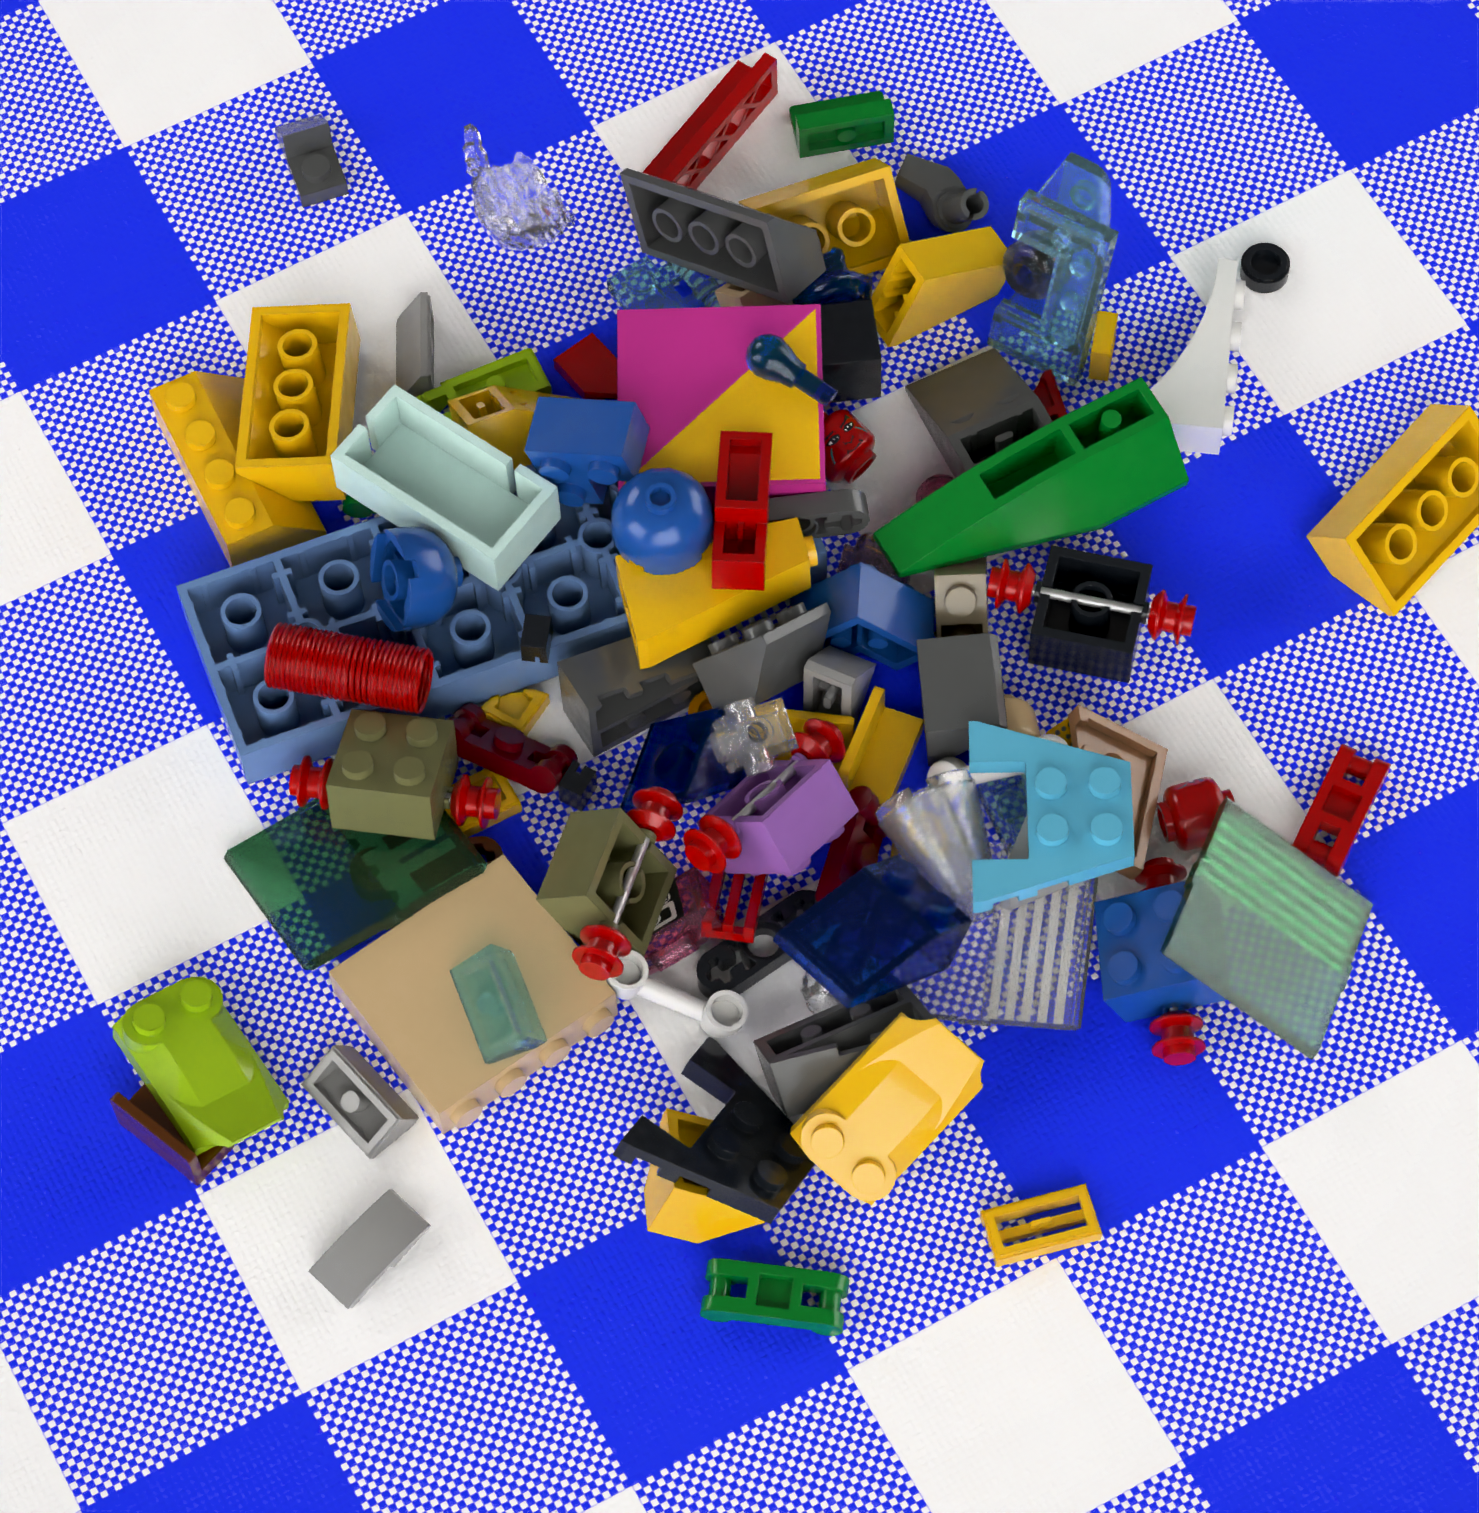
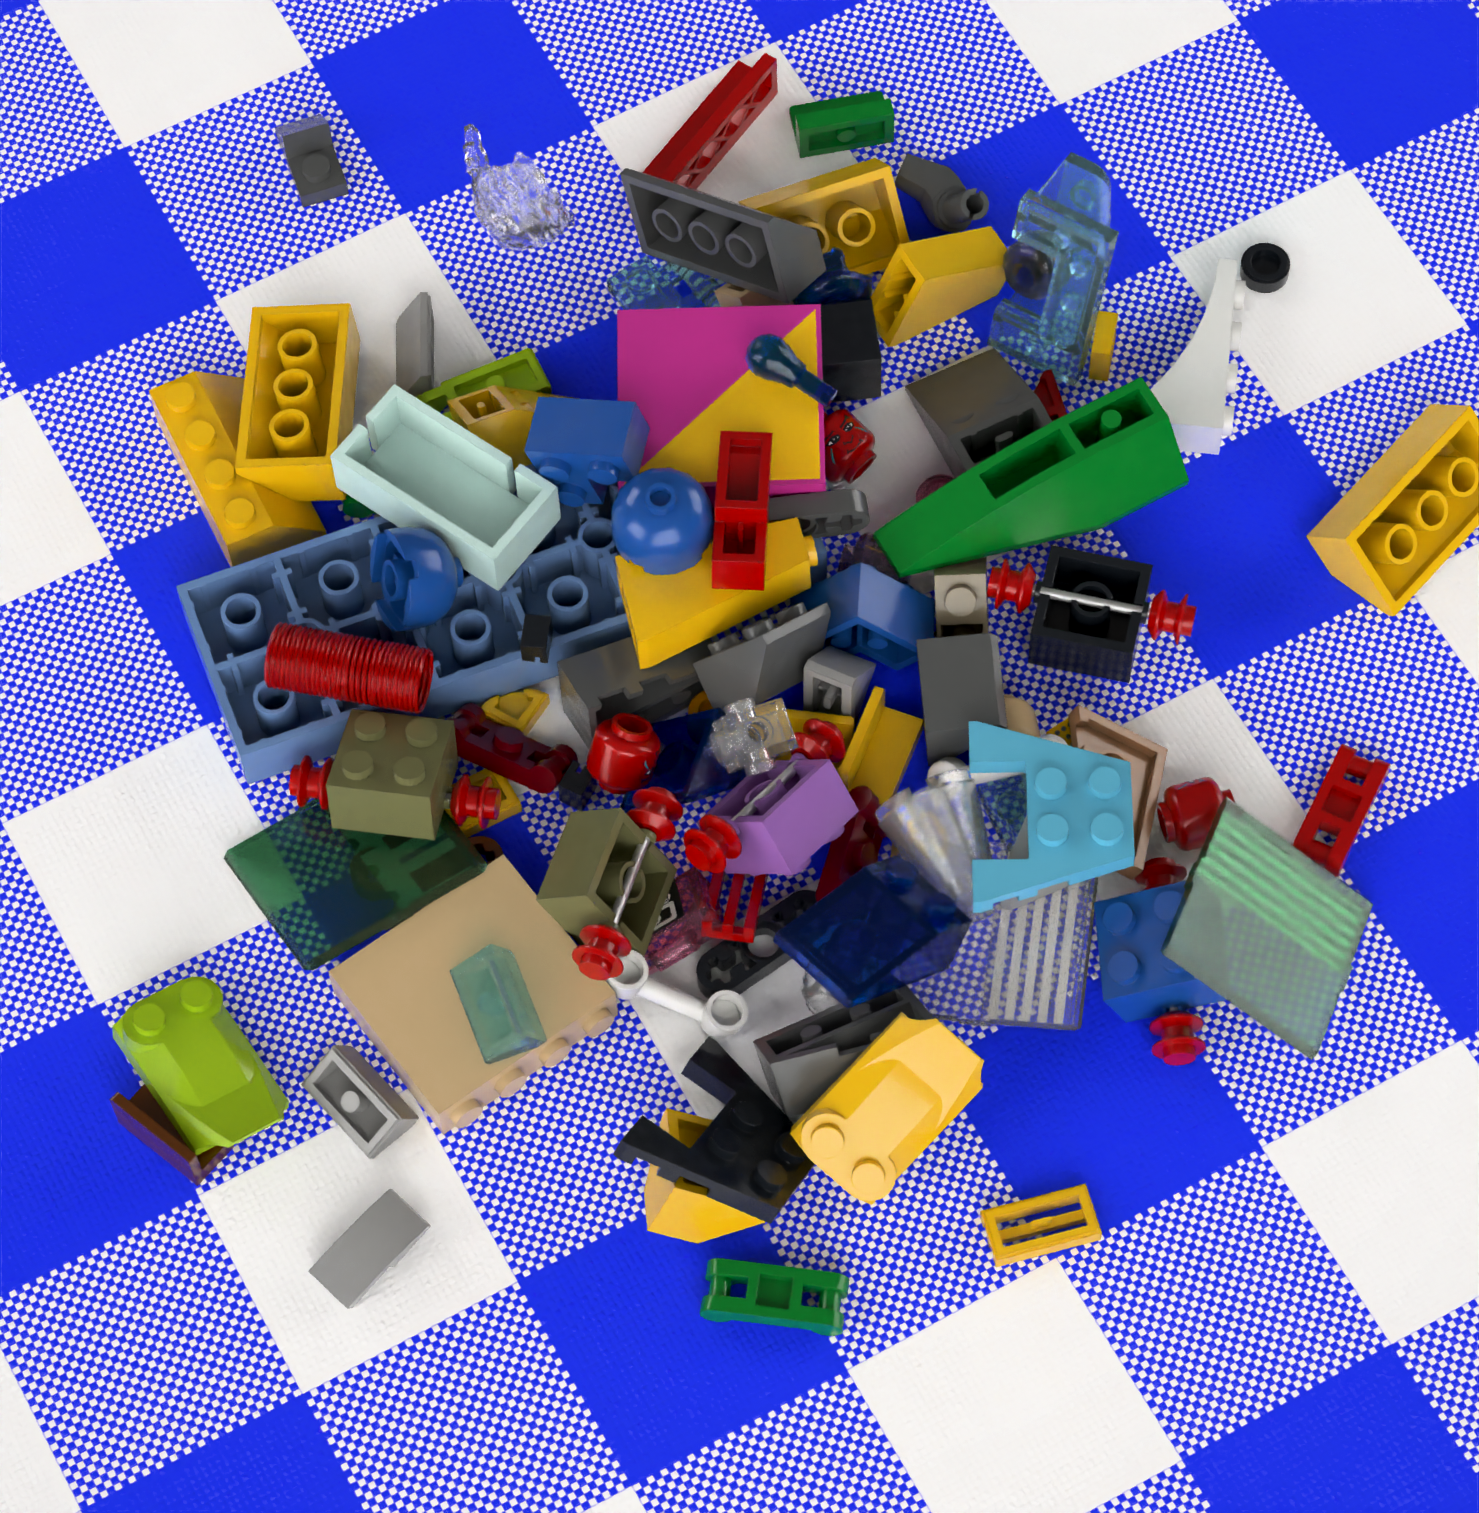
(589, 369): red tile -> none
(623, 753): none -> red head

